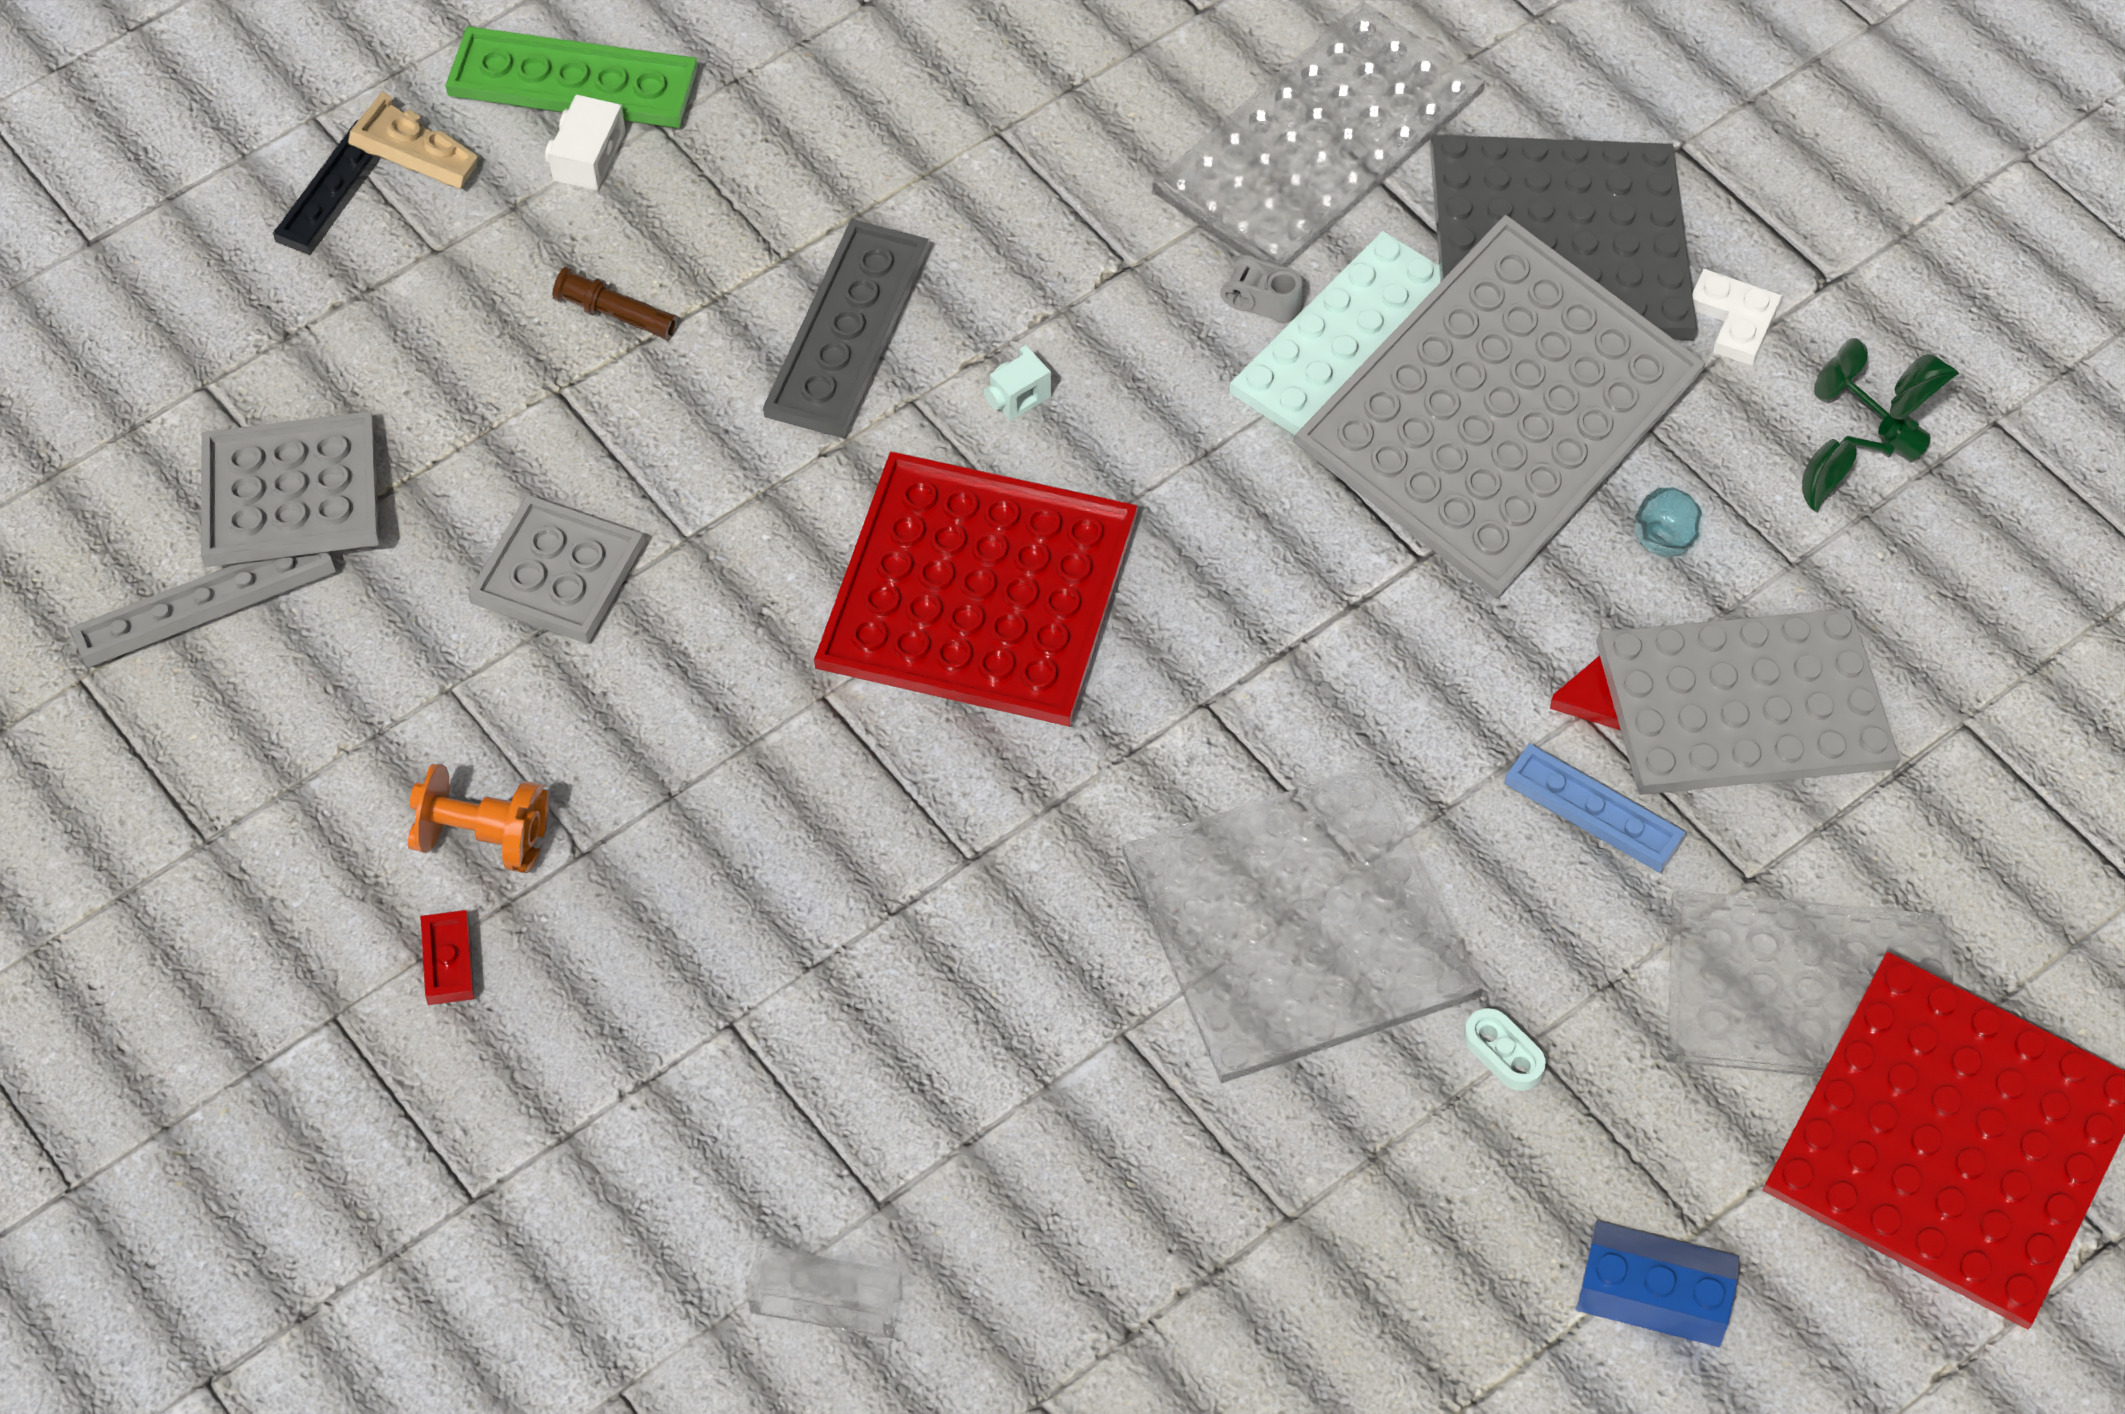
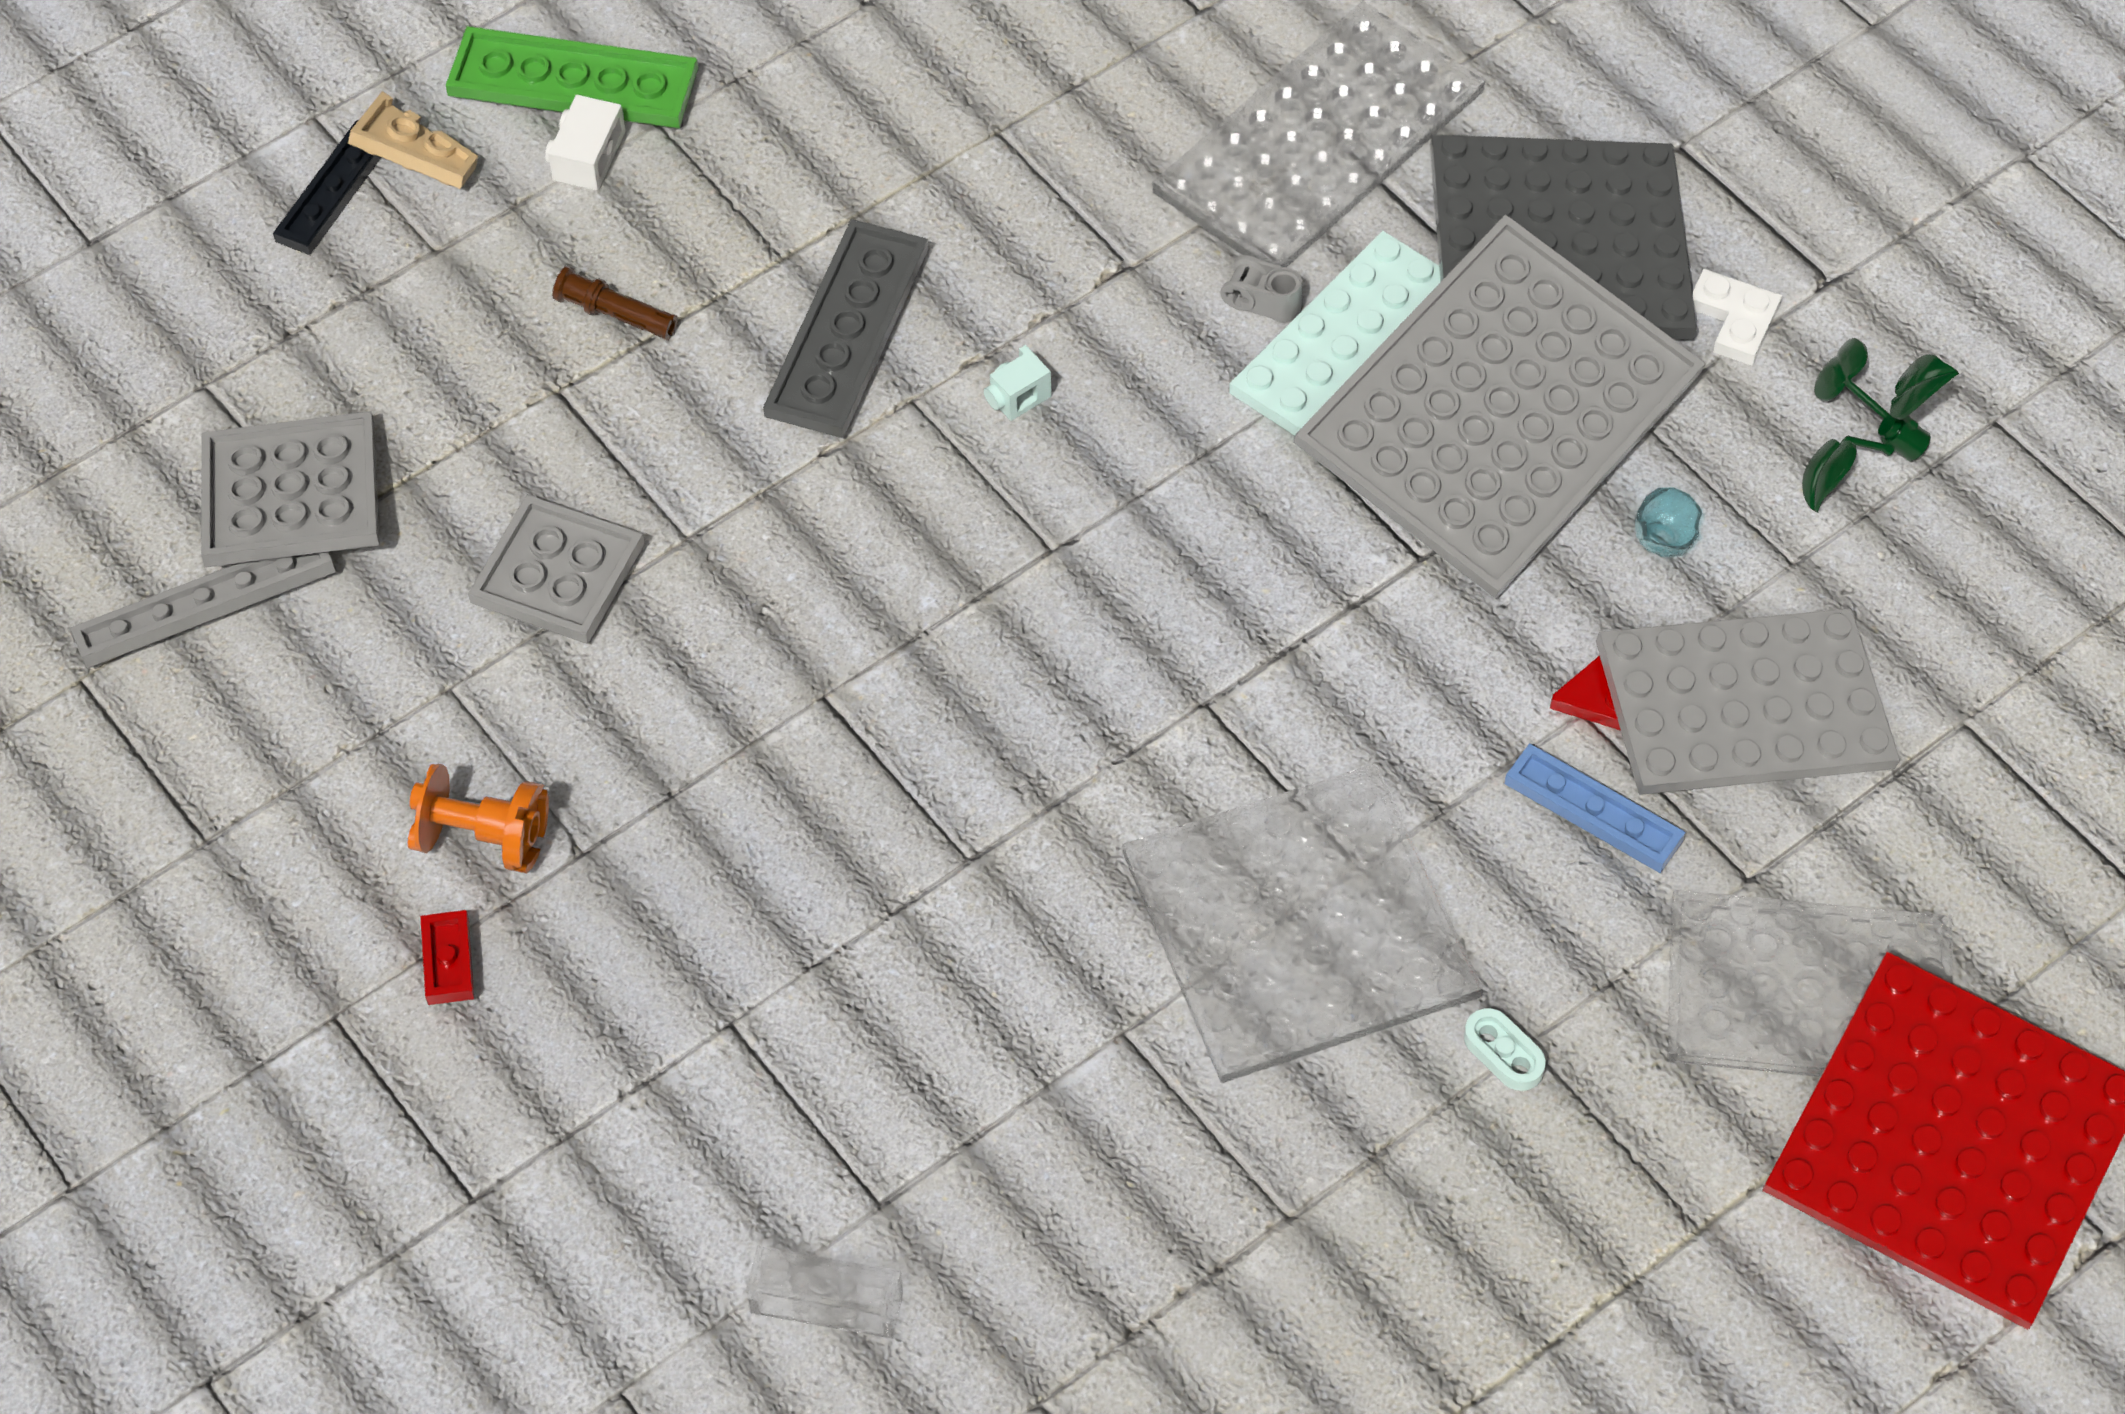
(977, 588): red plate -> none
(1658, 1284): blue slope -> none

